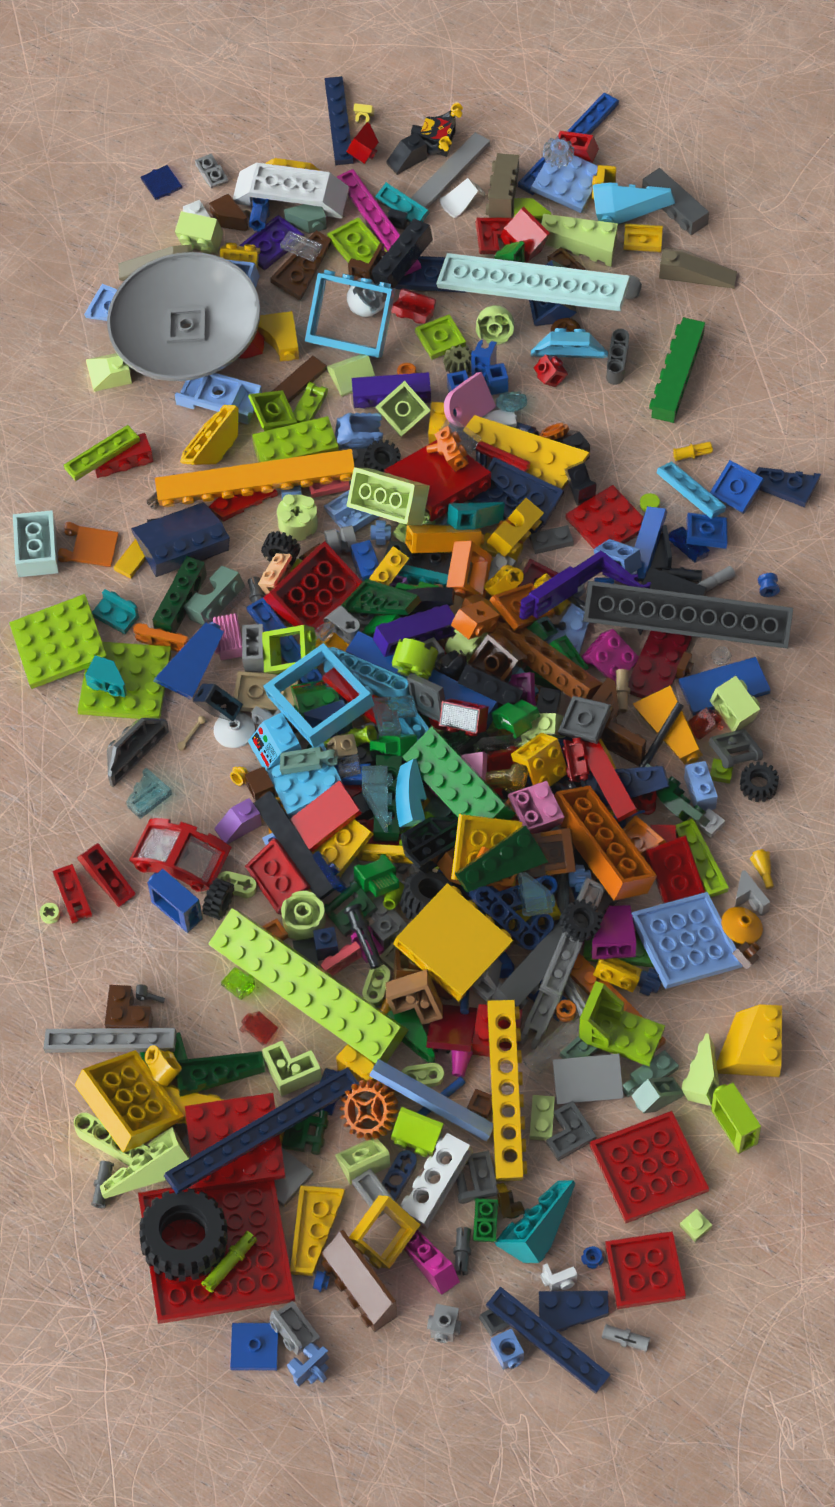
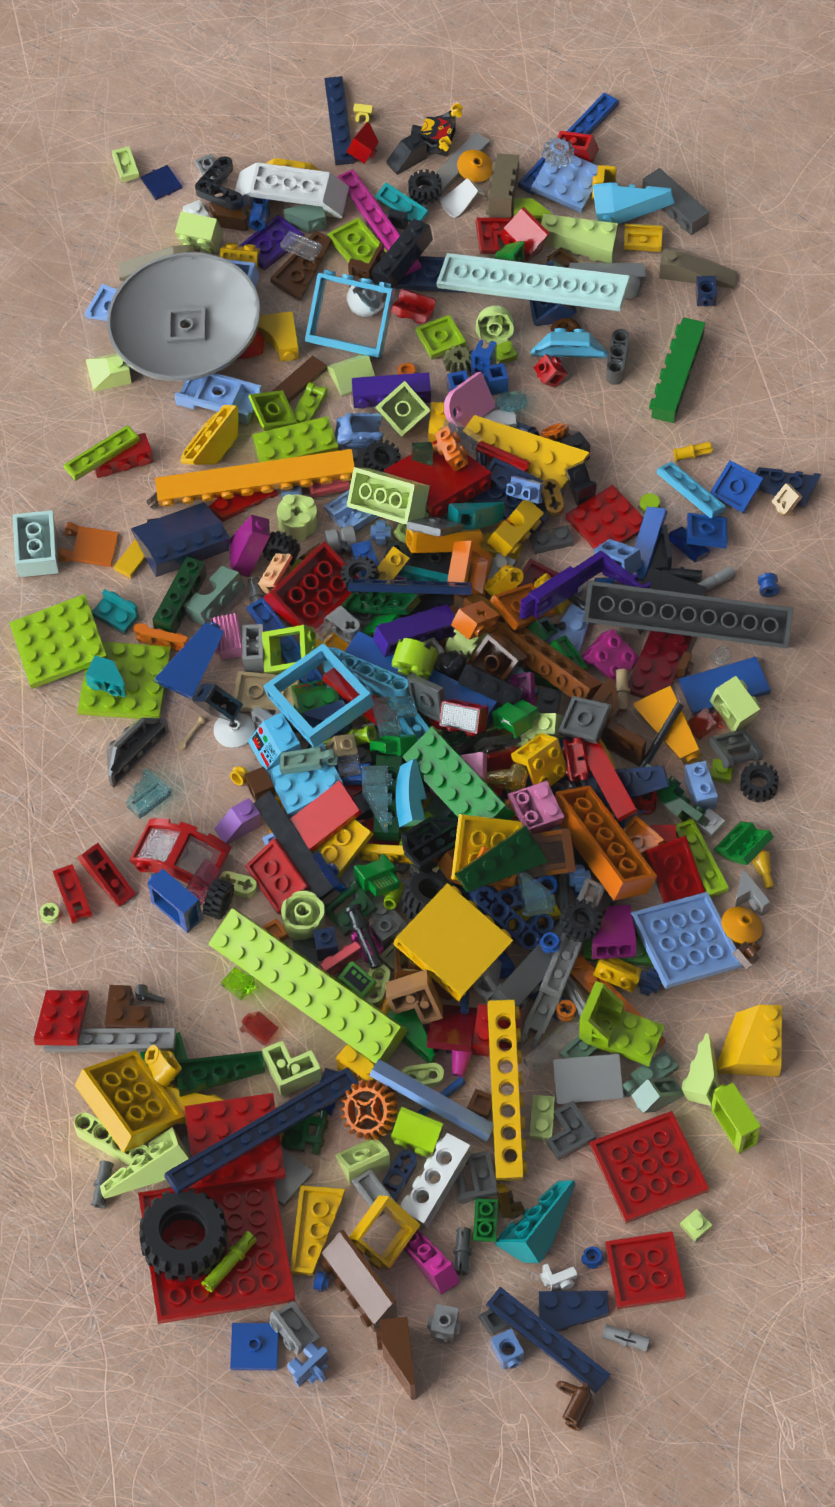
(61, 1017): none -> red plate
(125, 164): none -> yellowish green plate
(203, 879): none -> clear pink tile
(208, 188): none -> black beam
(248, 544): none -> magenta slope
(356, 979): none -> slope
(357, 565): none -> black tyre
(395, 1342): none -> reddish brown slope
(410, 586): none -> dark blue tile
(422, 452): none -> slope
(425, 178): none -> black tyre
(434, 526): none -> dark grey plate
(476, 172): none -> light orange dish
(506, 352): none -> lime plate
(525, 489): none -> medium blue hips
(550, 937): none -> blue plate
(557, 496): none -> pearl gold beam
(579, 1404): none -> reddish brown piece
(635, 269): none -> light grey tile
(706, 291): none -> dark blue brick
(743, 843): none -> green slope
(786, 500): none -> tan bracket

